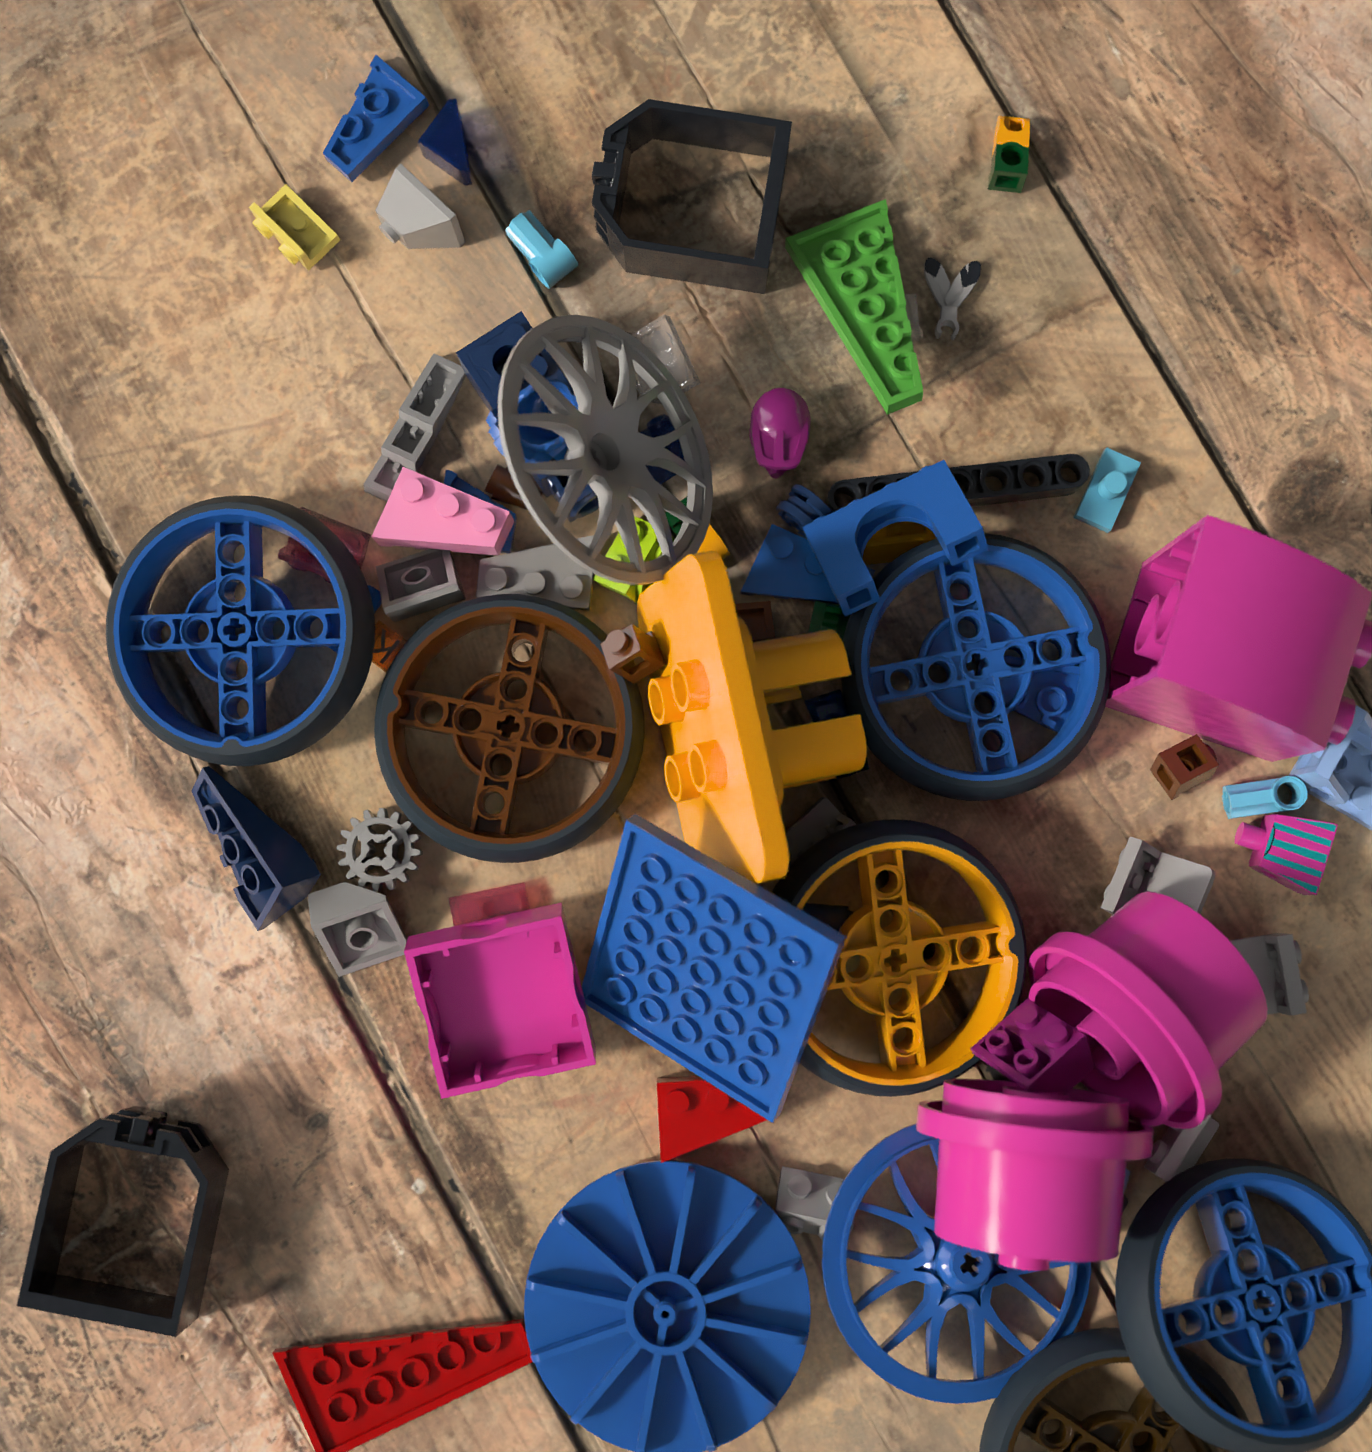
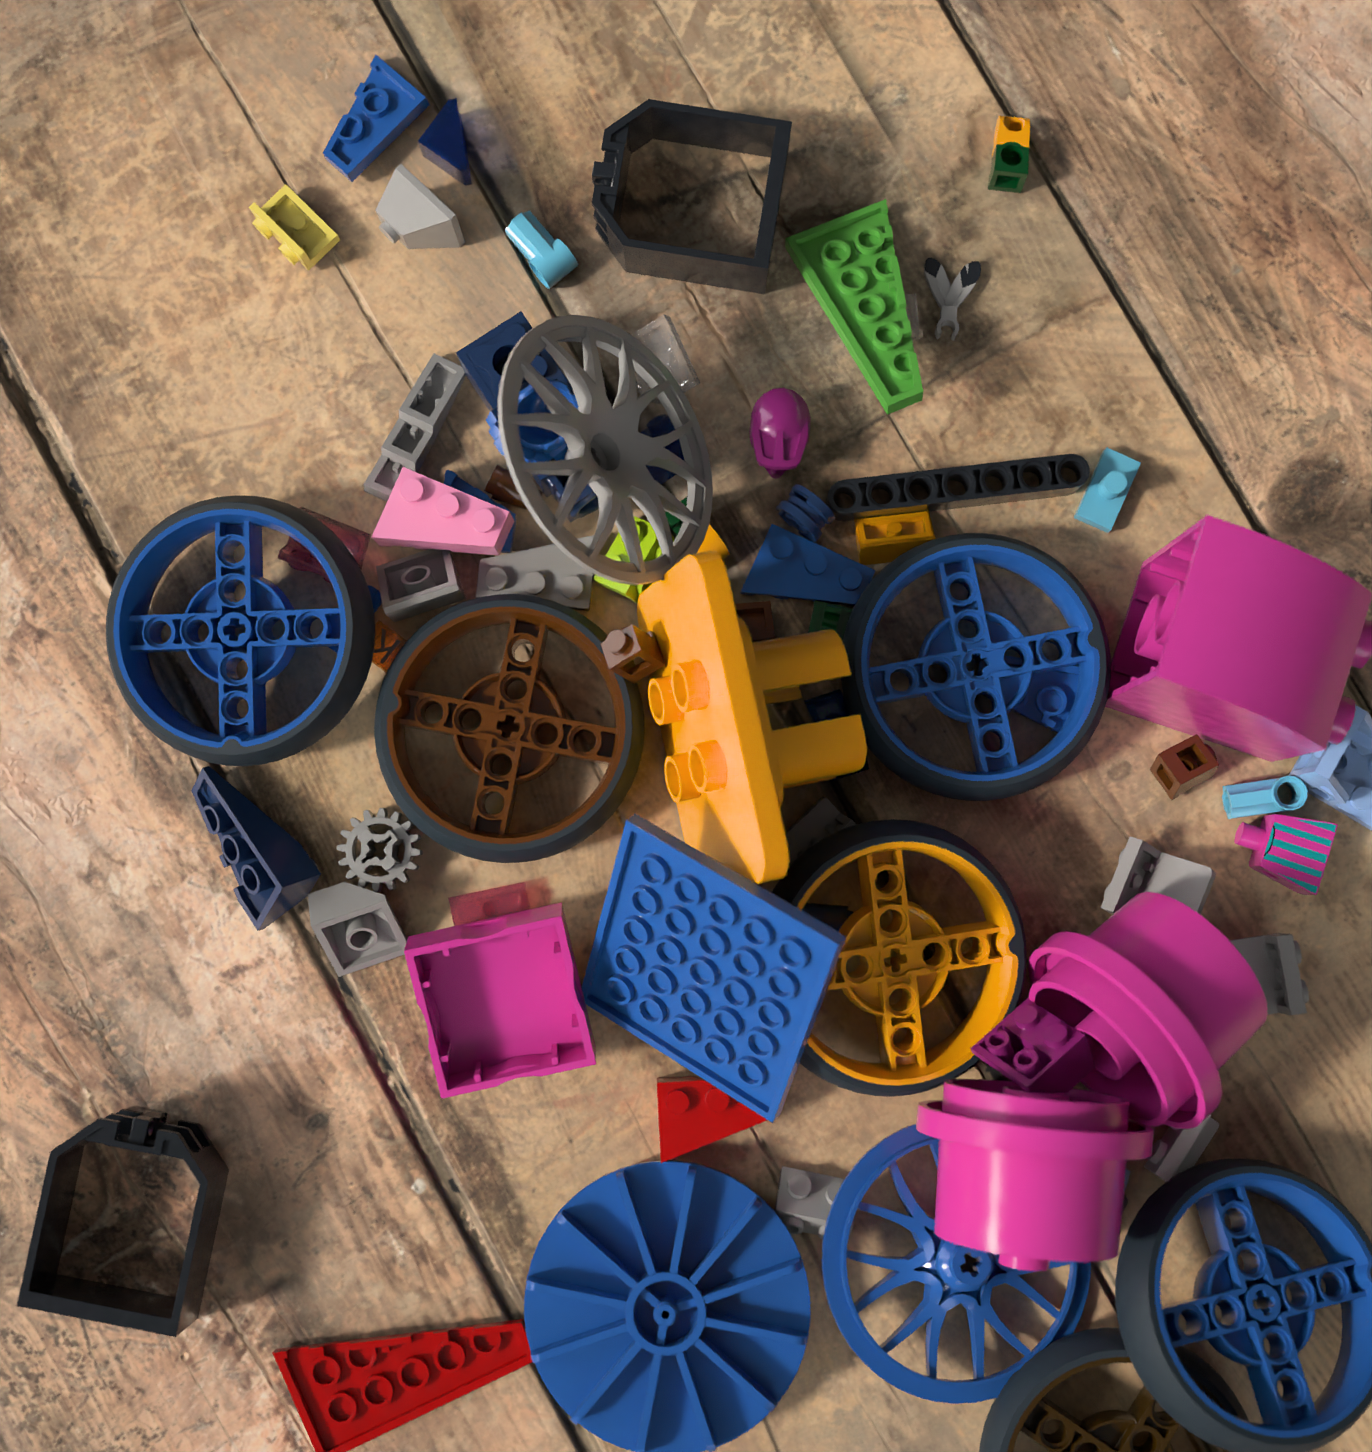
(924, 498): blue arch -> none

